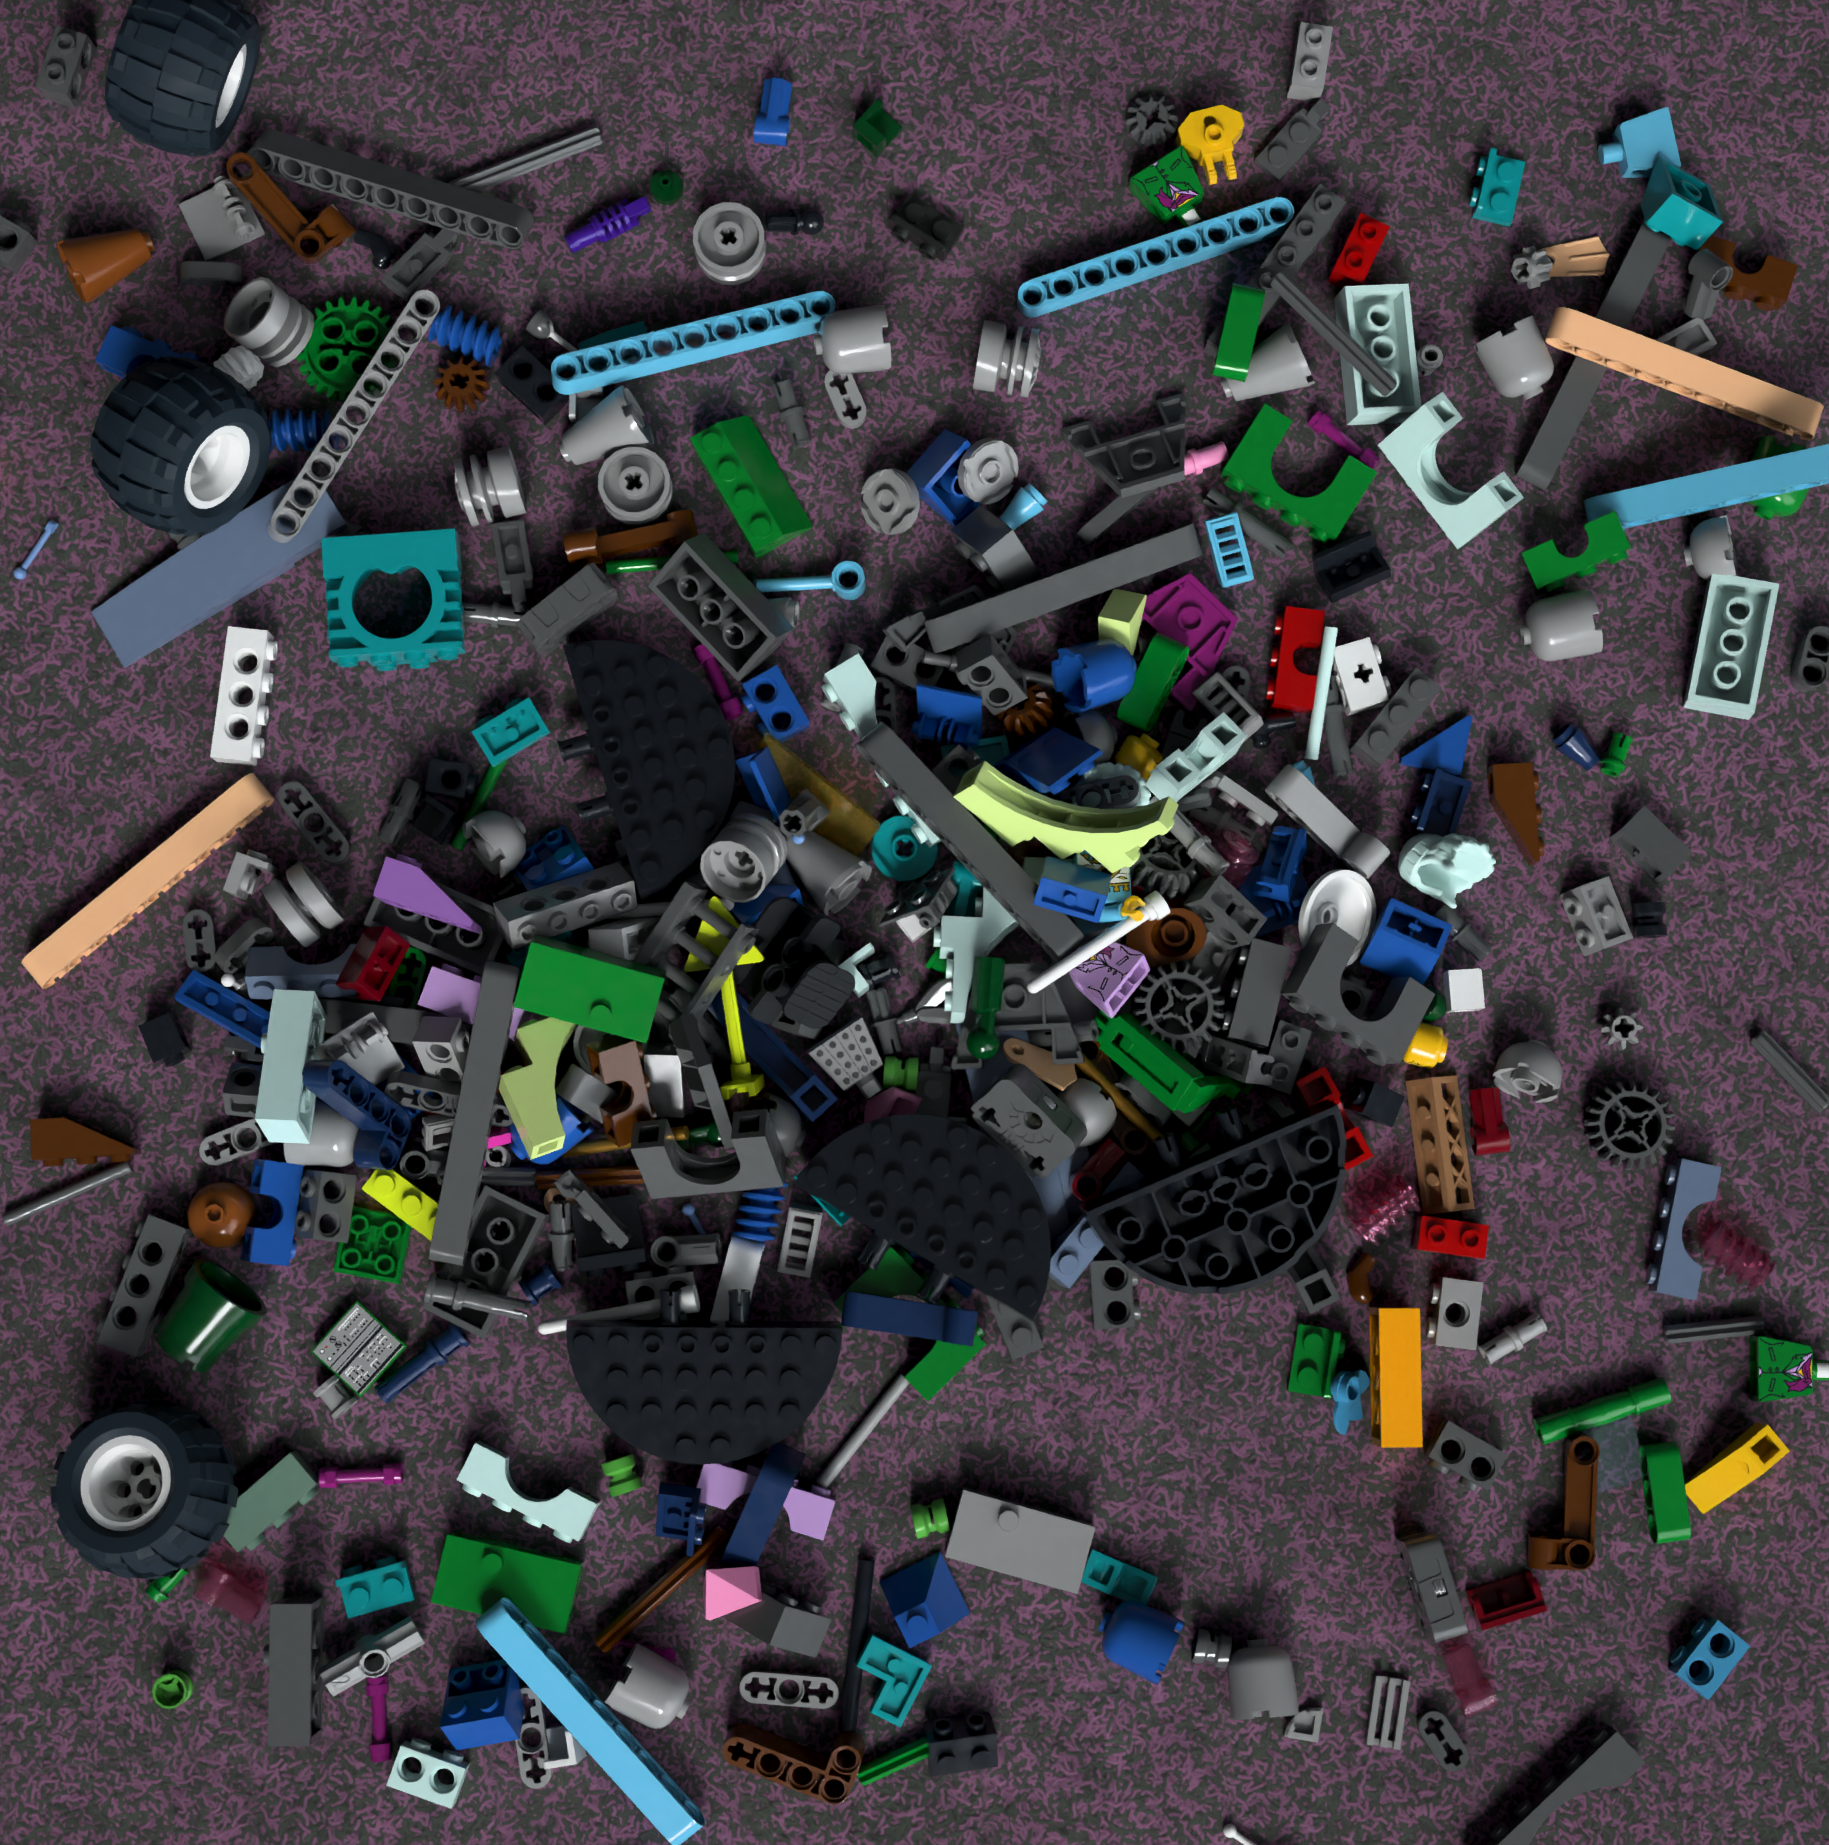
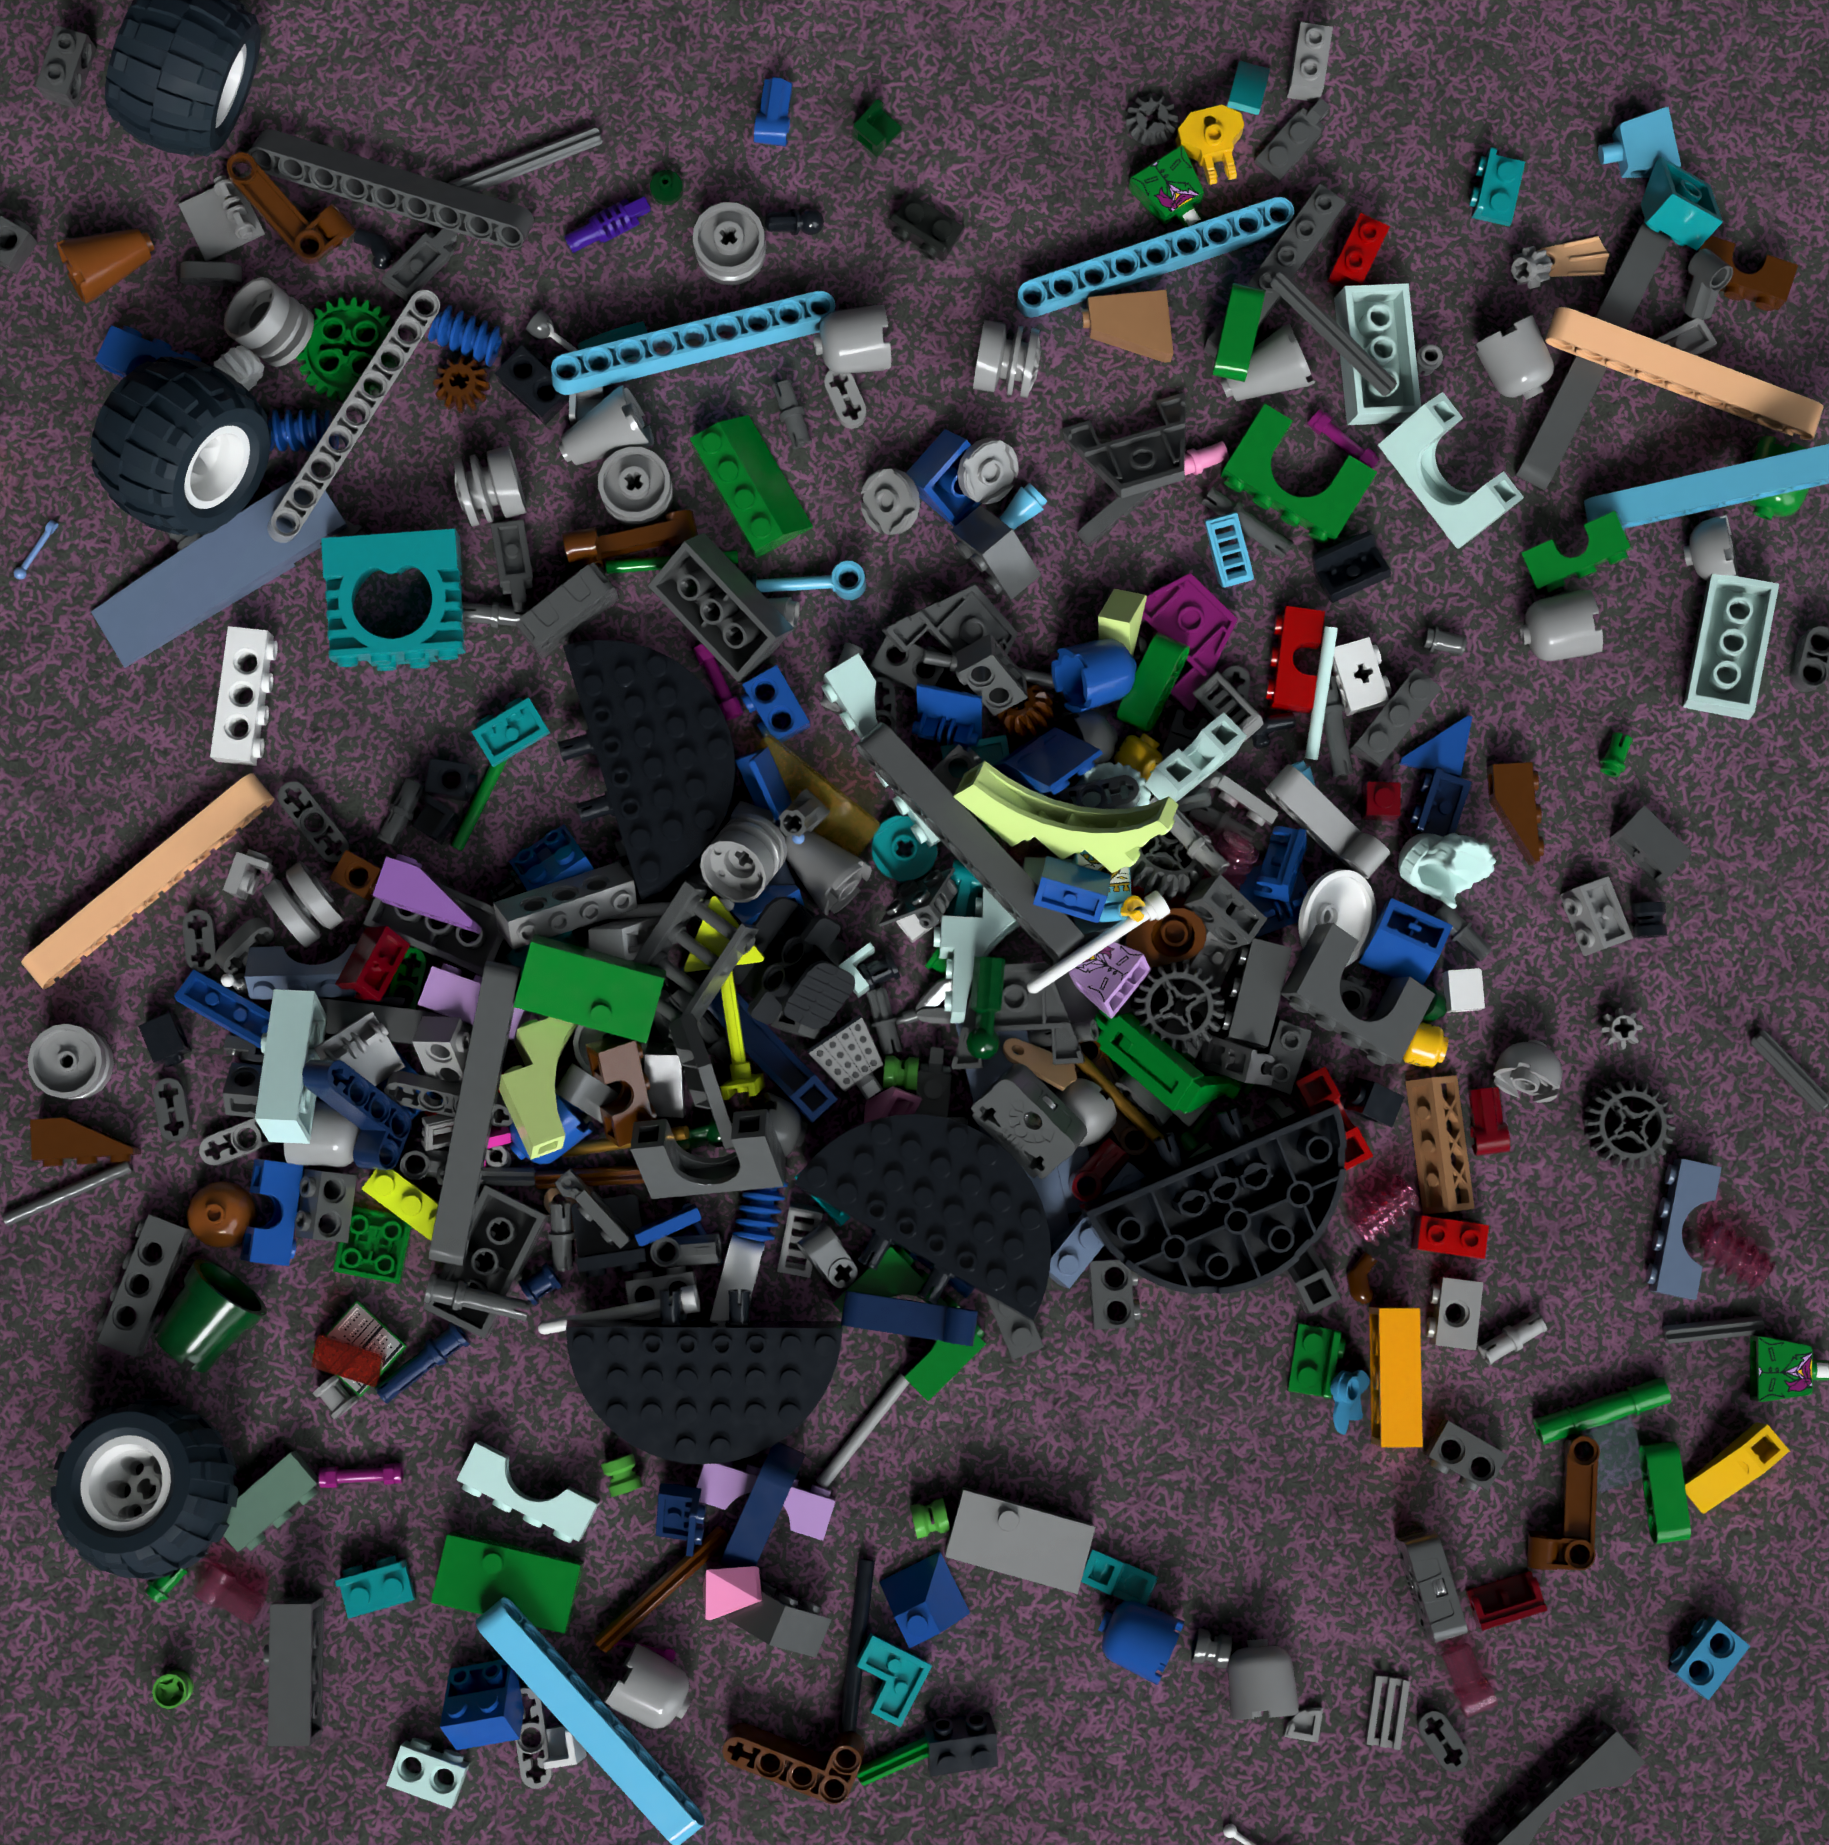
(50, 1061): none -> light grey wheel
(164, 1111): none -> dark grey beam
(345, 871): none -> reddish brown brick
(348, 1360): none -> clear red slope
(353, 1666): light grey piece -> none
(380, 1748): magenta bar -> none
(497, 840): light grey cylinder -> none
(667, 1225): none -> blue tile
(764, 1679): light grey beam -> none
(826, 1253): none -> dark grey piece
(1063, 587): dark grey beam -> none
(1131, 322): none -> medium nougat slope
(1248, 88): none -> teal slope
(1381, 801): none -> dark red brick
(1444, 641): none -> dark grey pin
(1575, 745): dark blue cone -> none

